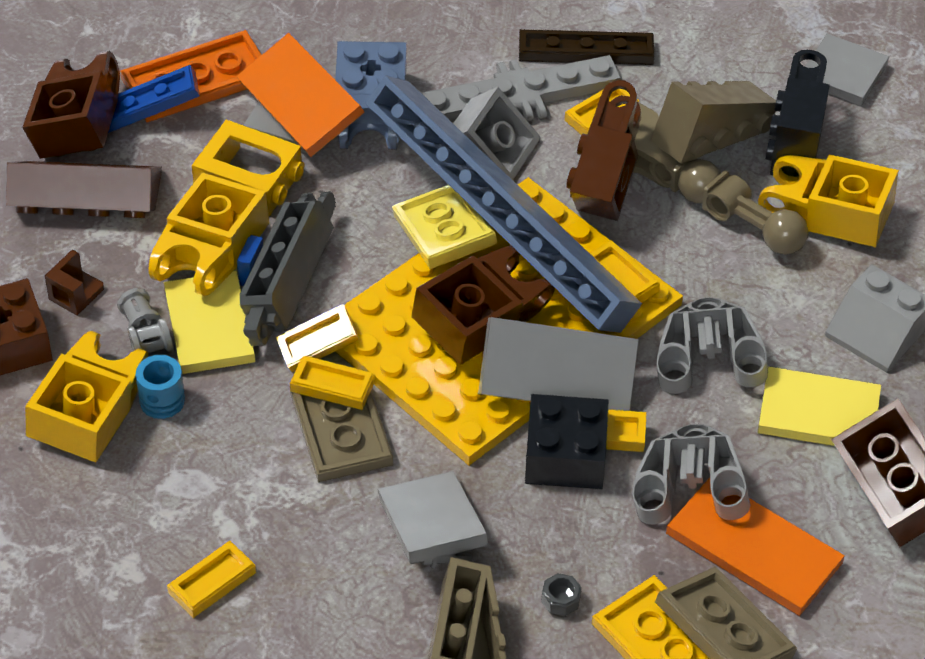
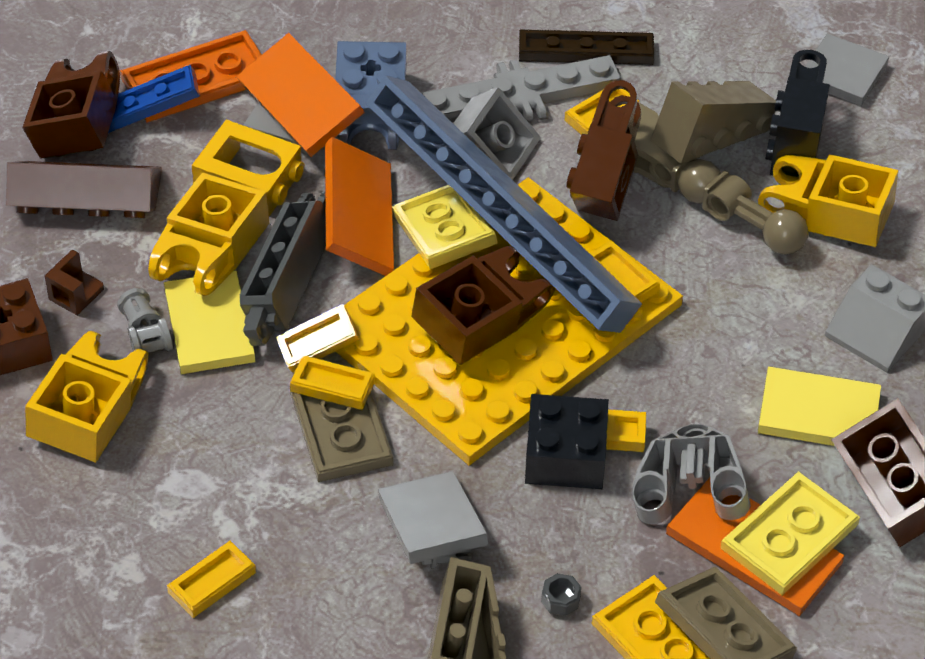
(160, 386): dark azure piece -> none
(248, 257): blue tile -> none
(358, 207): none -> orange tile
(556, 362): light grey tile -> none
(708, 320): light grey connector -> none
(790, 533): none -> light yellow tile

